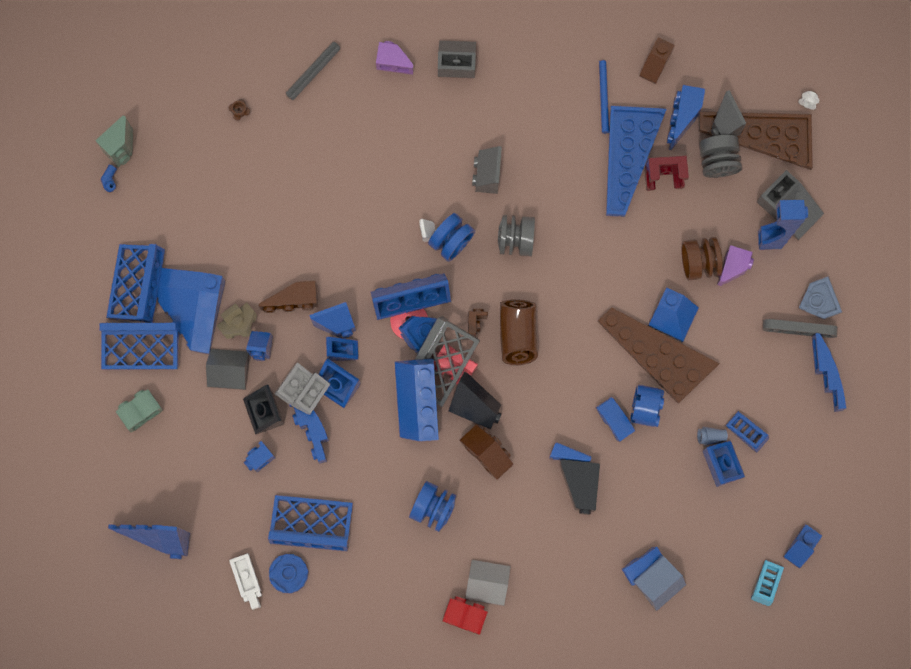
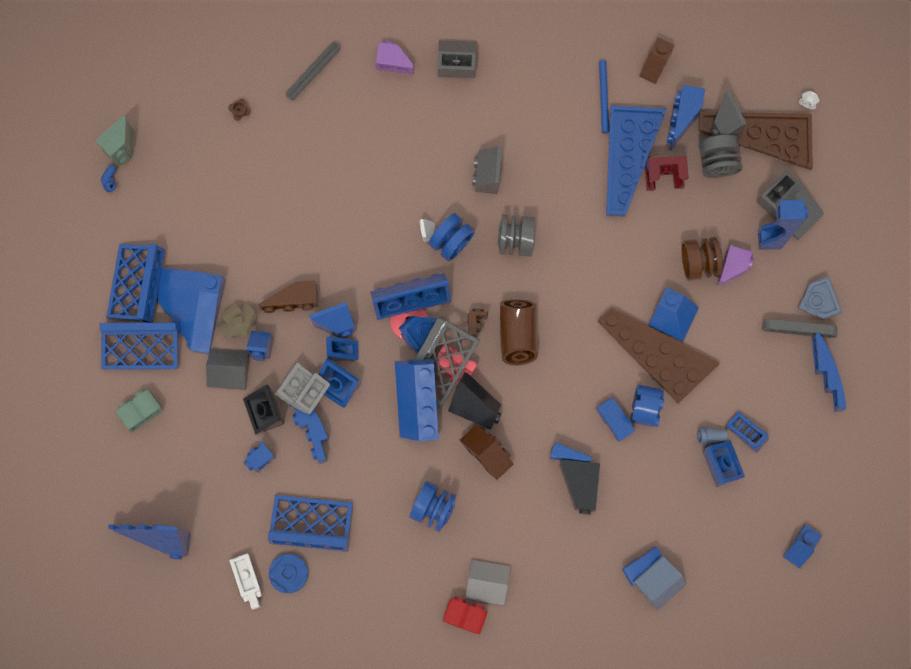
(763, 599): medium azure slope -> none

